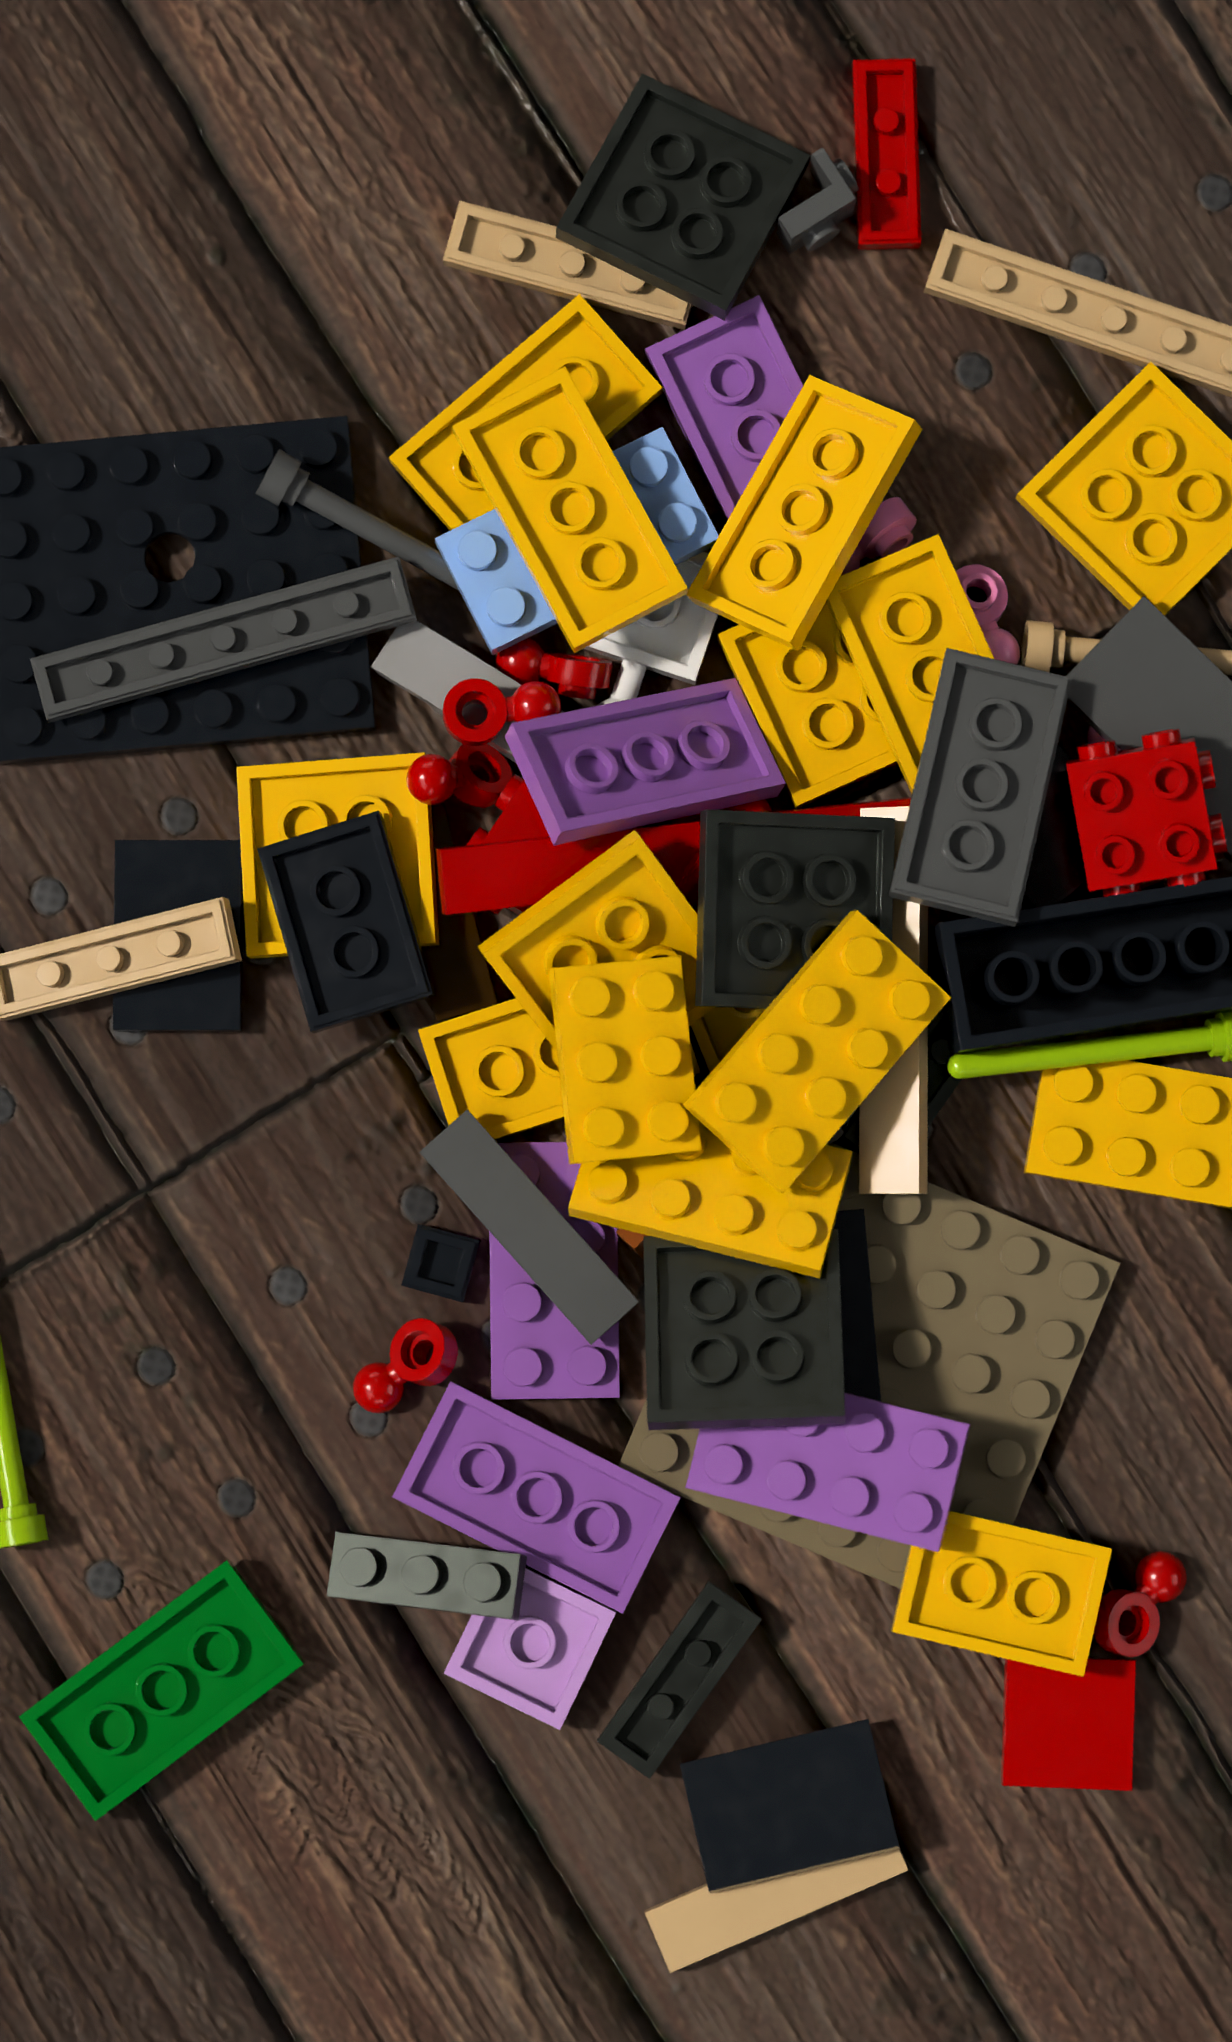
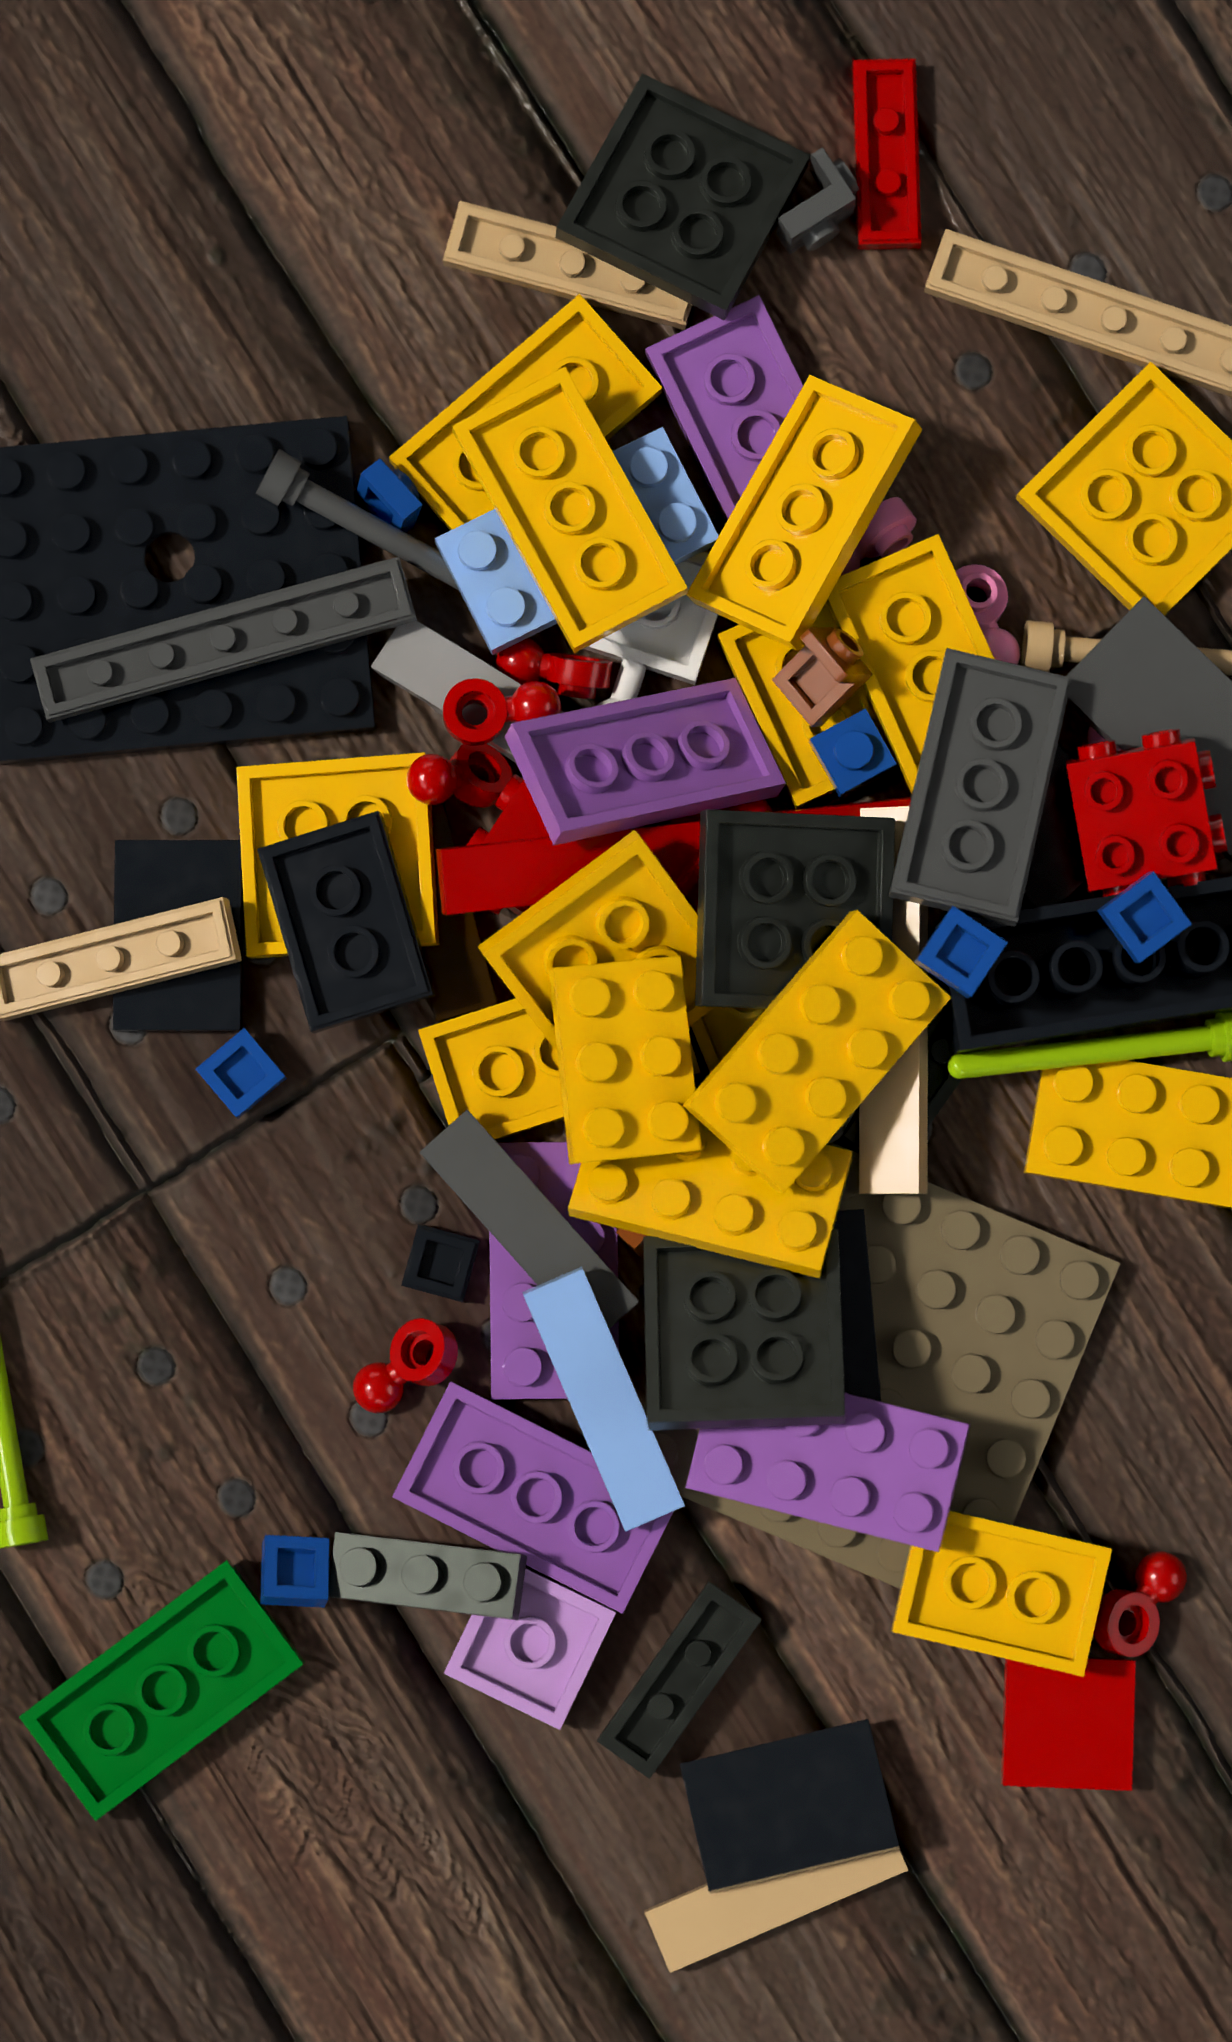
(241, 1073): none -> blue plate
(294, 1571): none -> blue plate
(389, 495): none -> blue plate
(603, 1399): none -> light blue tile
(823, 674): none -> dark orange bracket
(852, 752): none -> blue plate
(960, 952): none -> blue plate
(1144, 917): none -> blue plate

